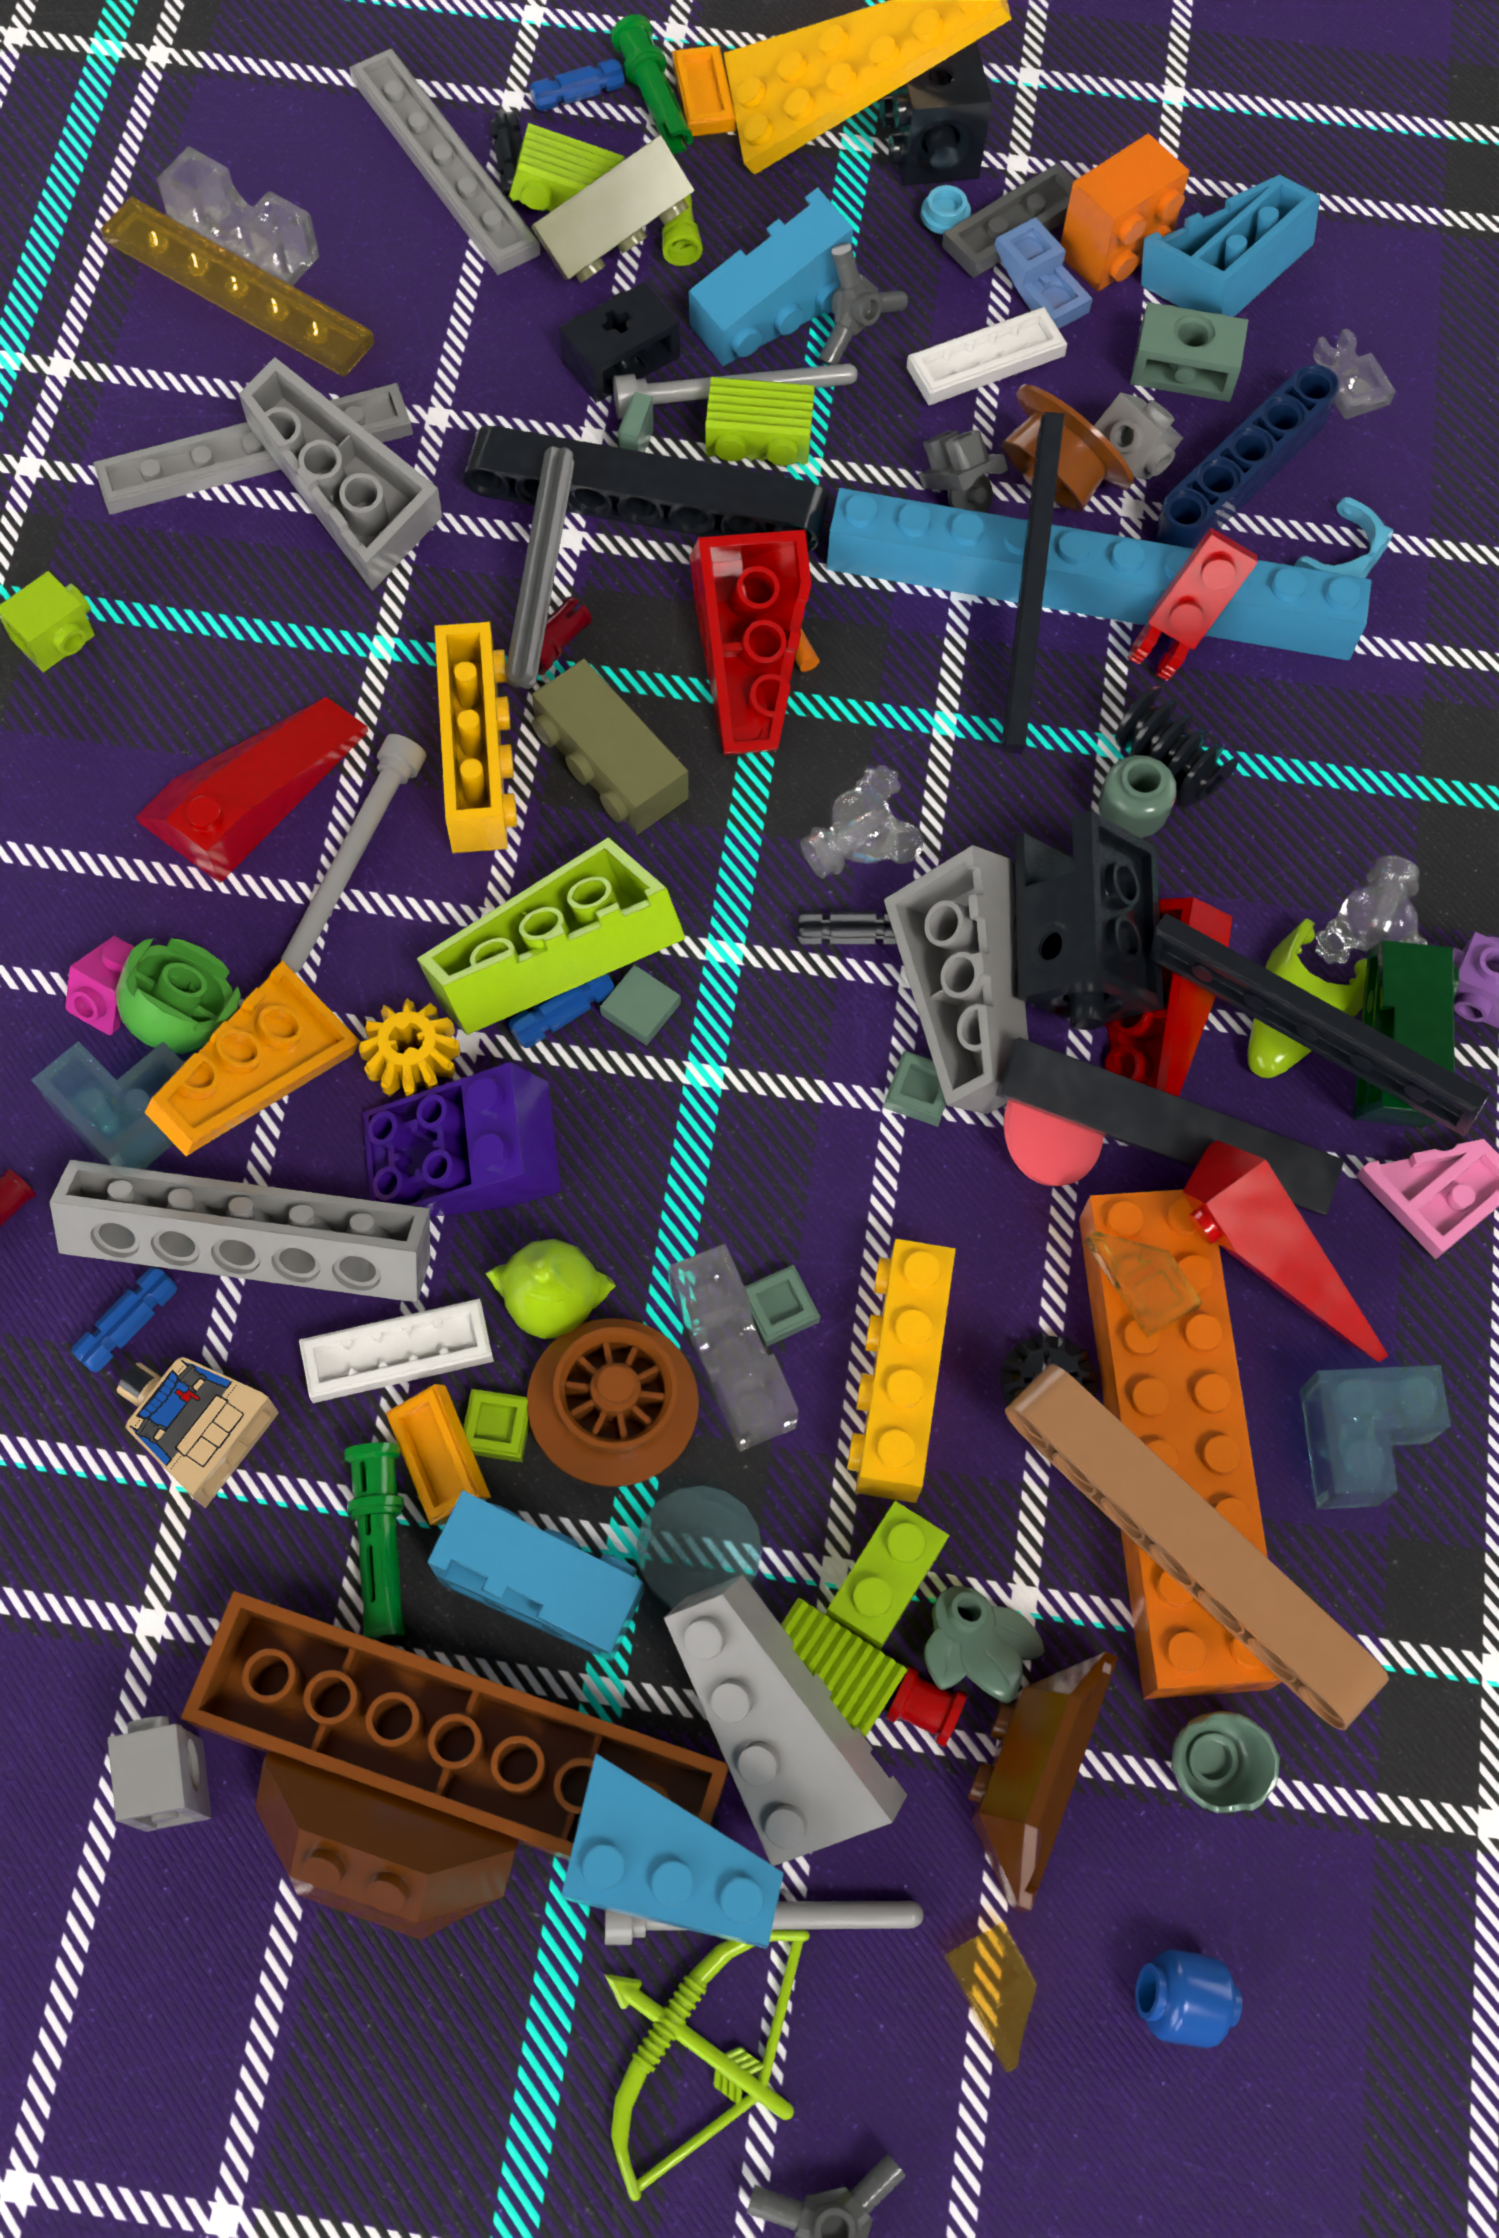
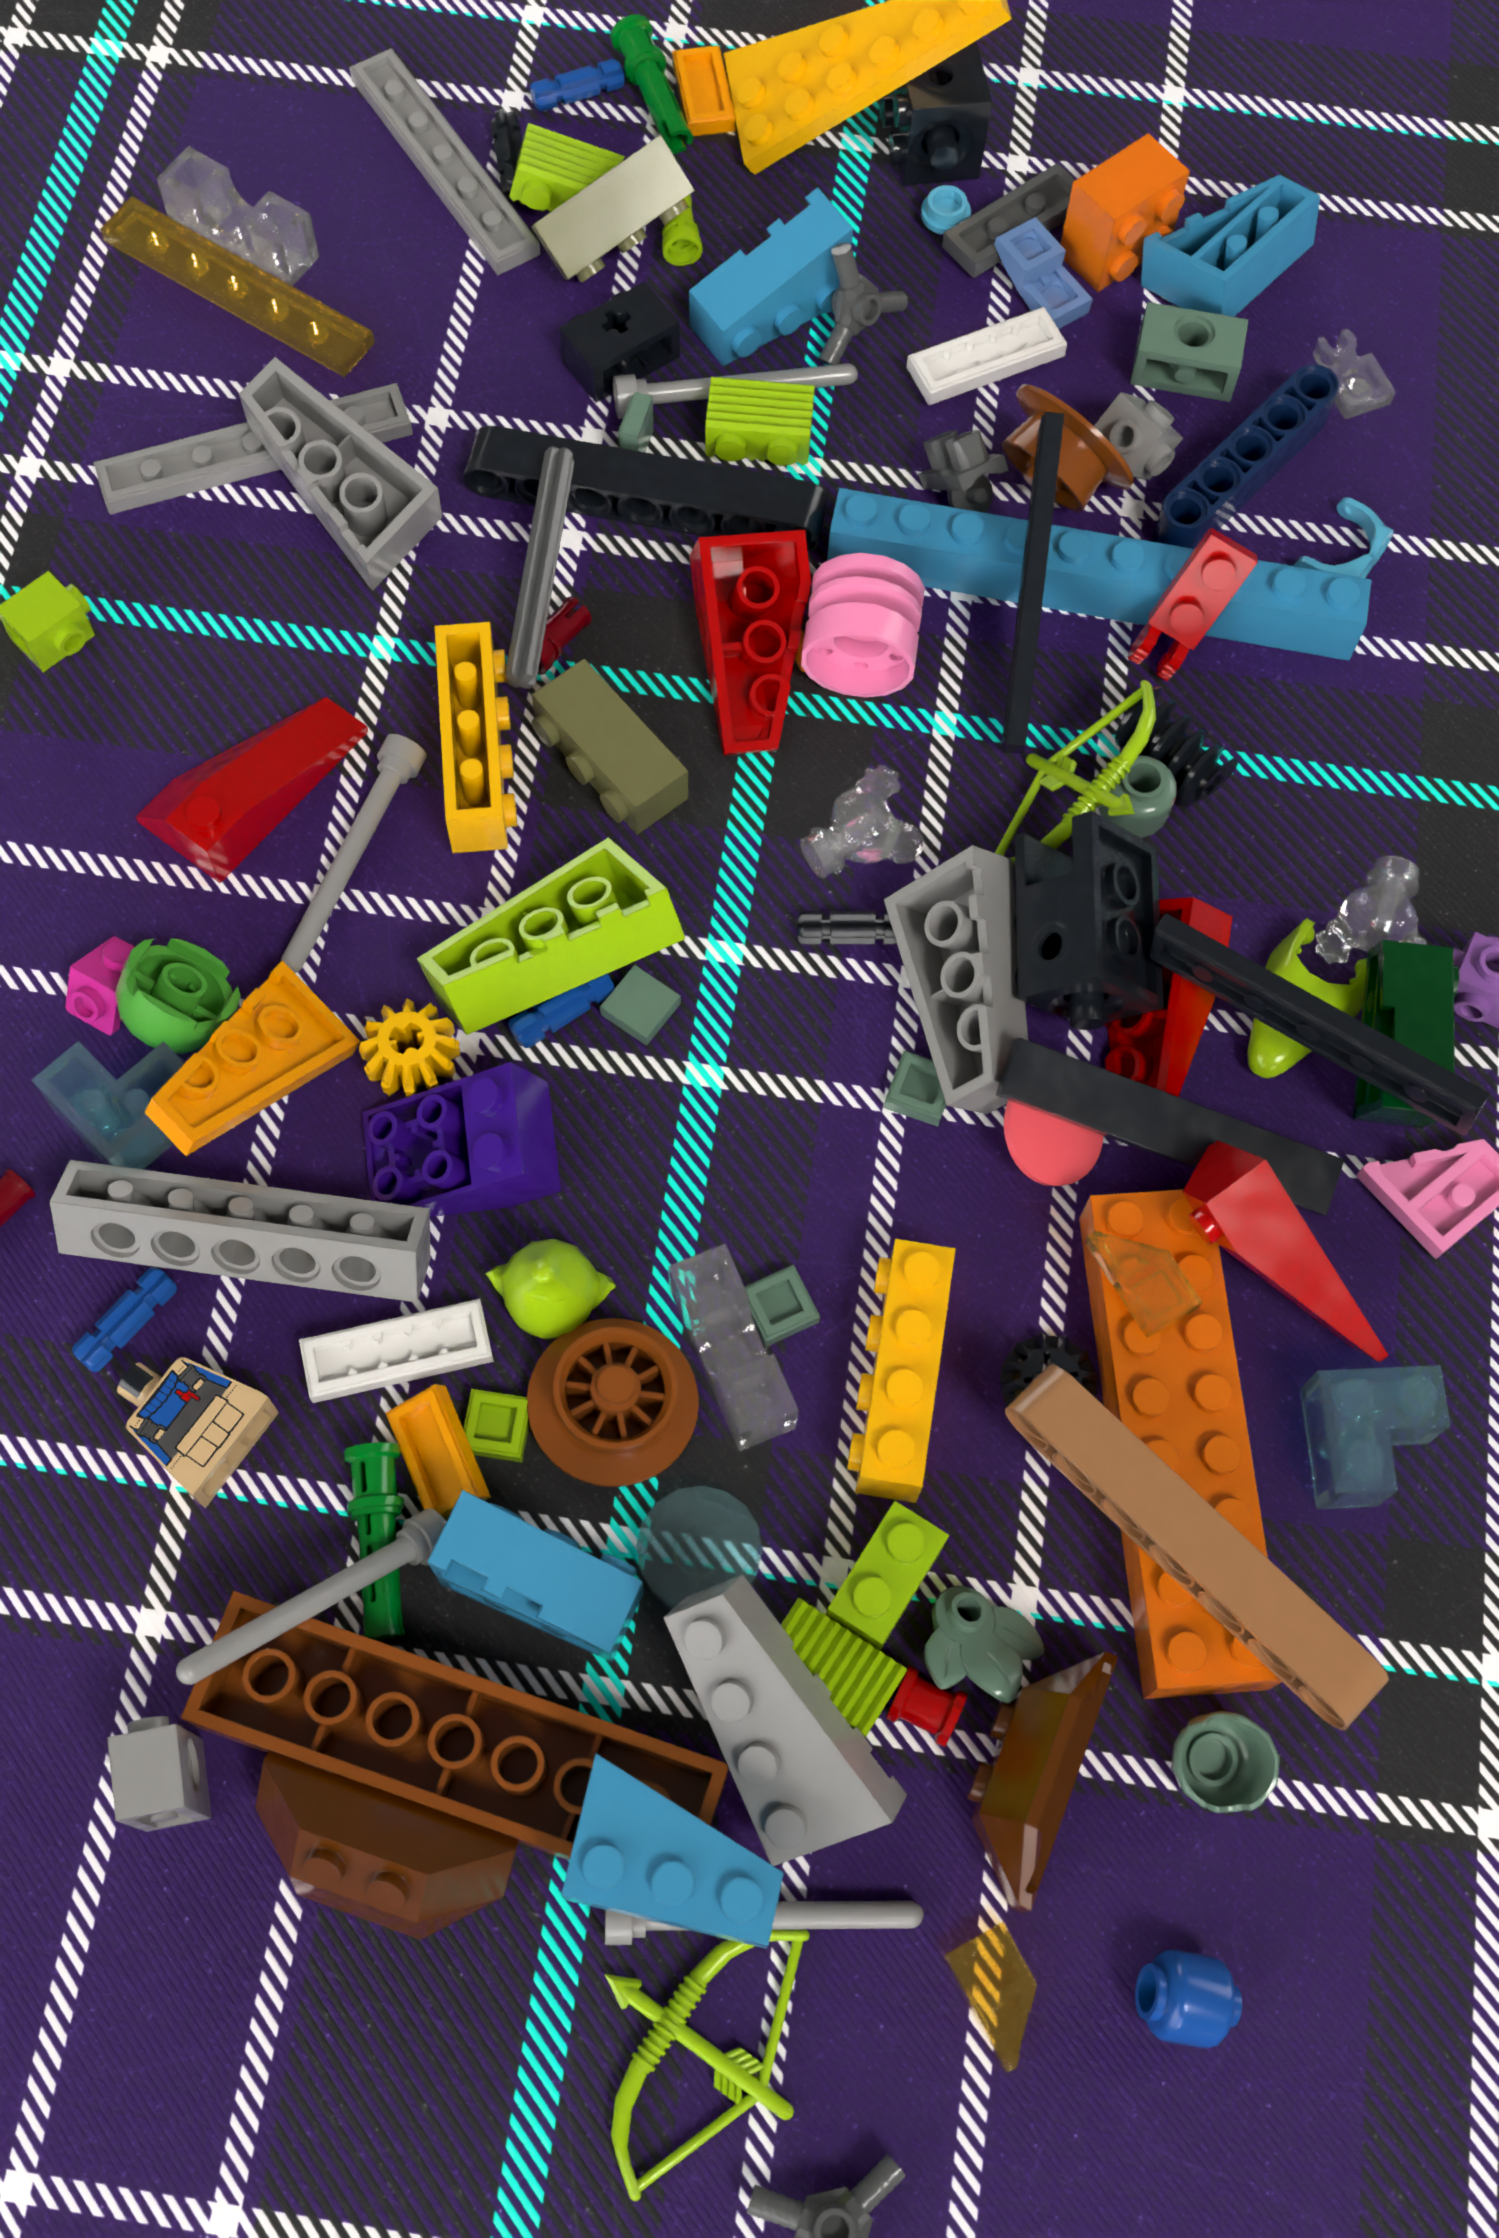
(411, 1546): none -> light grey piece
(863, 625): none -> bright pink wheel
(1060, 771): none -> lime piece

